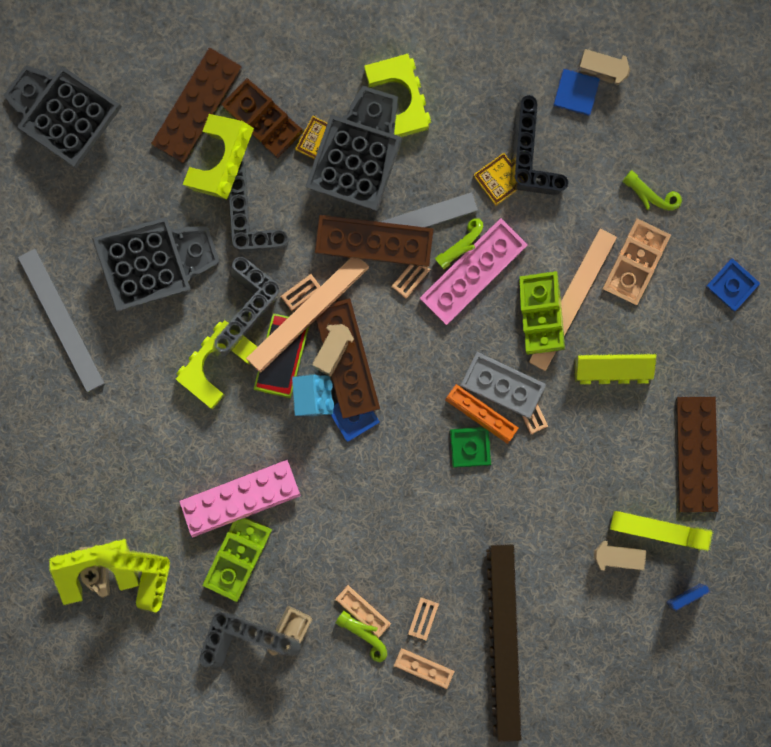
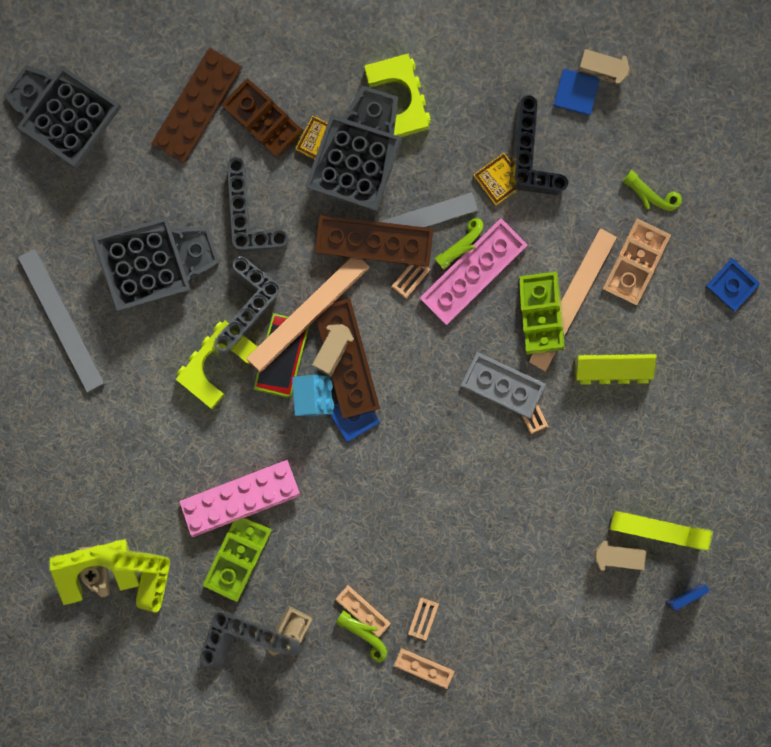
(221, 178): neon yellow arch -> none
(298, 304): light nougat tile -> none
(470, 447): green tile -> none
(481, 413): orange tile -> none
(504, 643): dark brown brick -> none
(697, 454): reddish brown plate -> none

